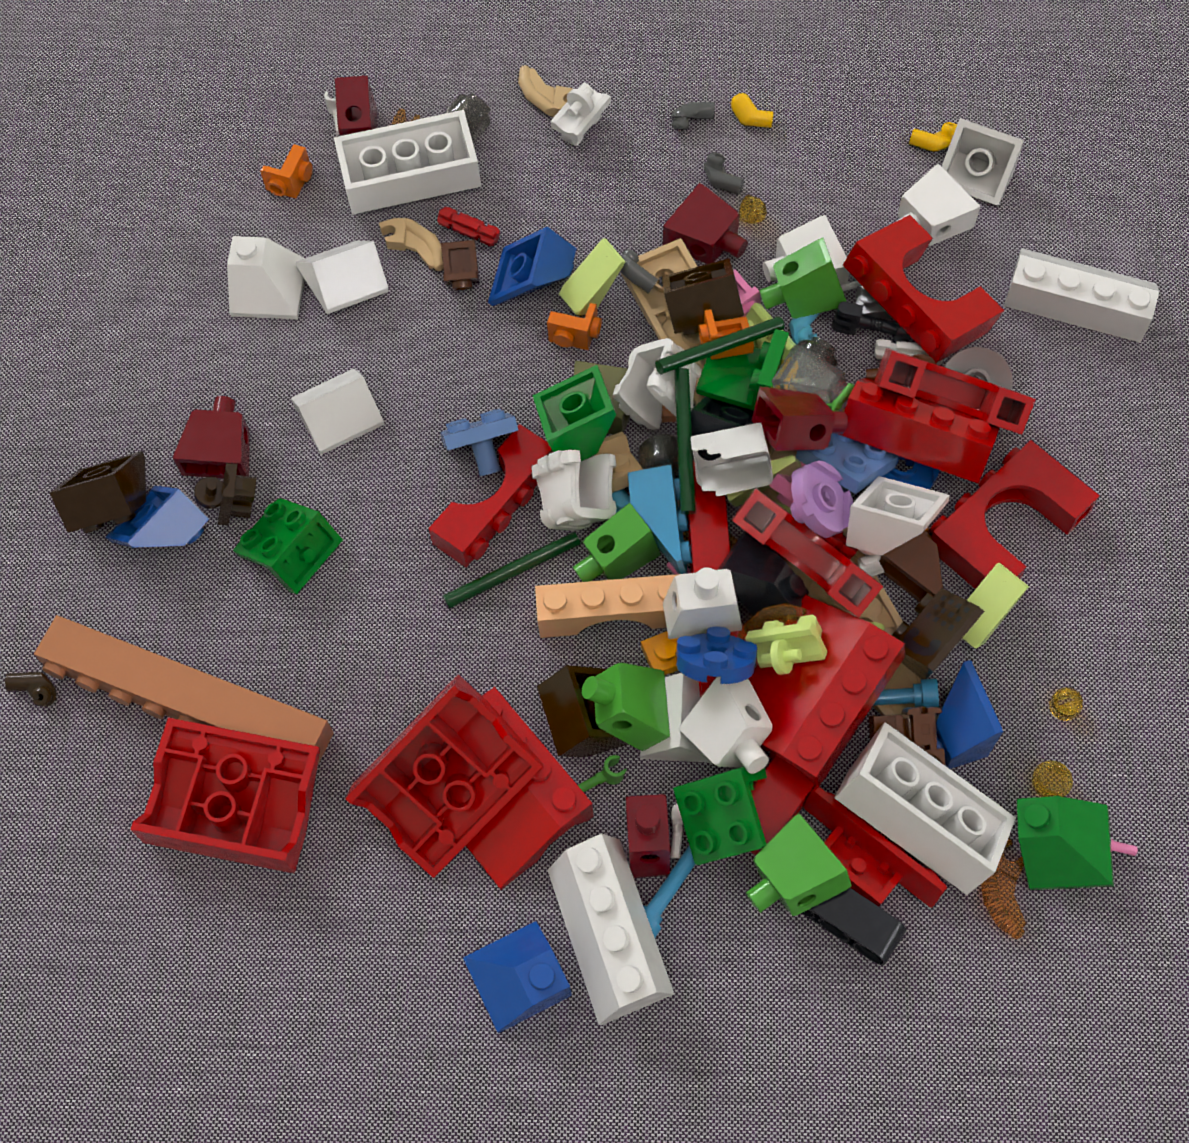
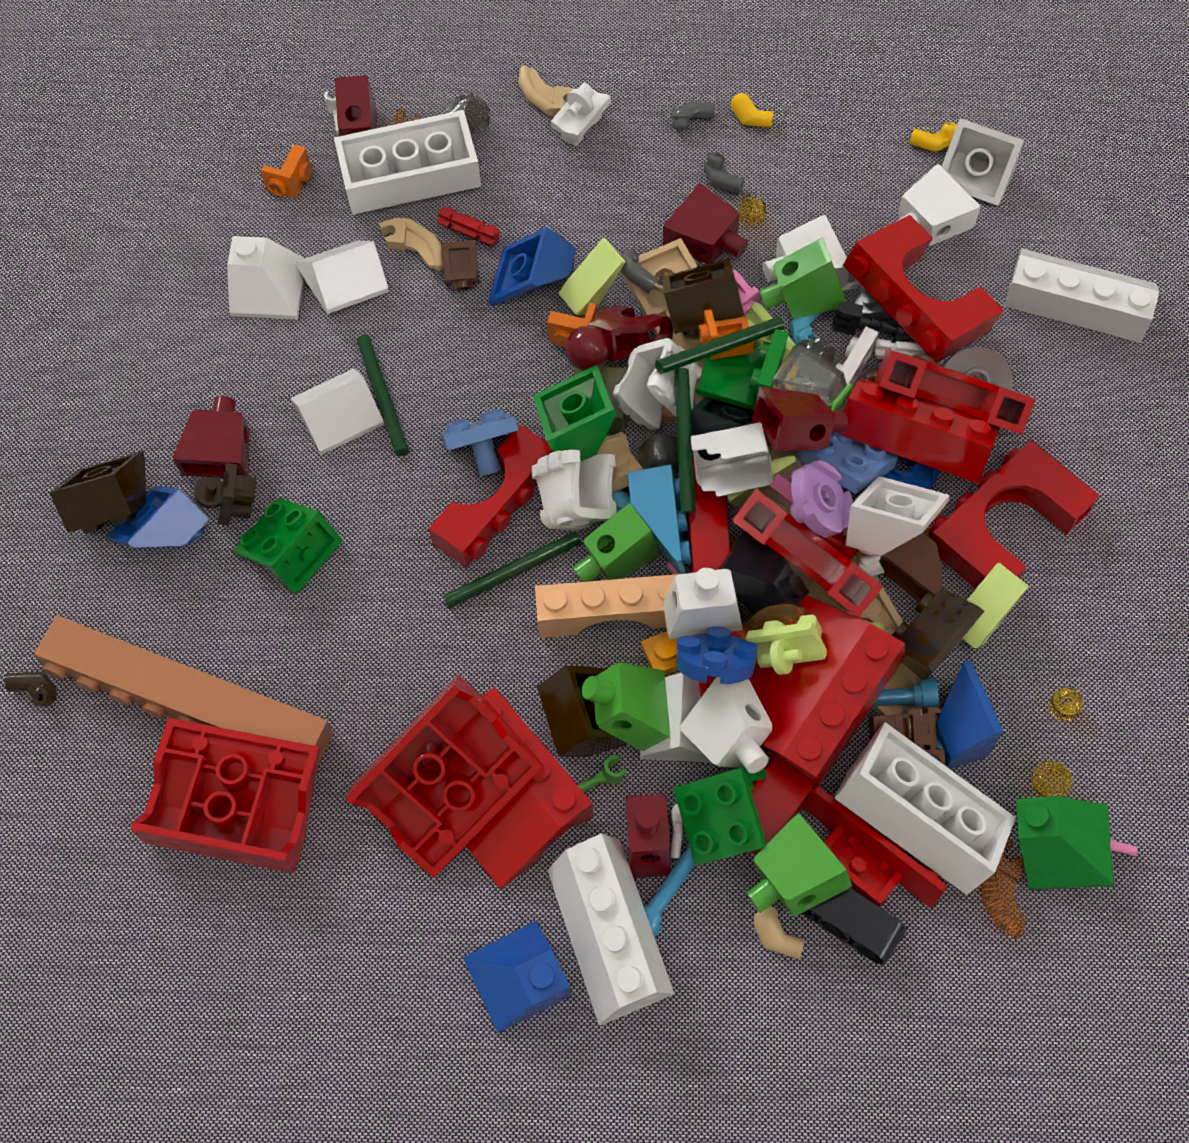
(382, 395): none -> dark green bar
(613, 336): none -> dark red piece
(772, 934): none -> tan arm
(858, 354): none -> white plate

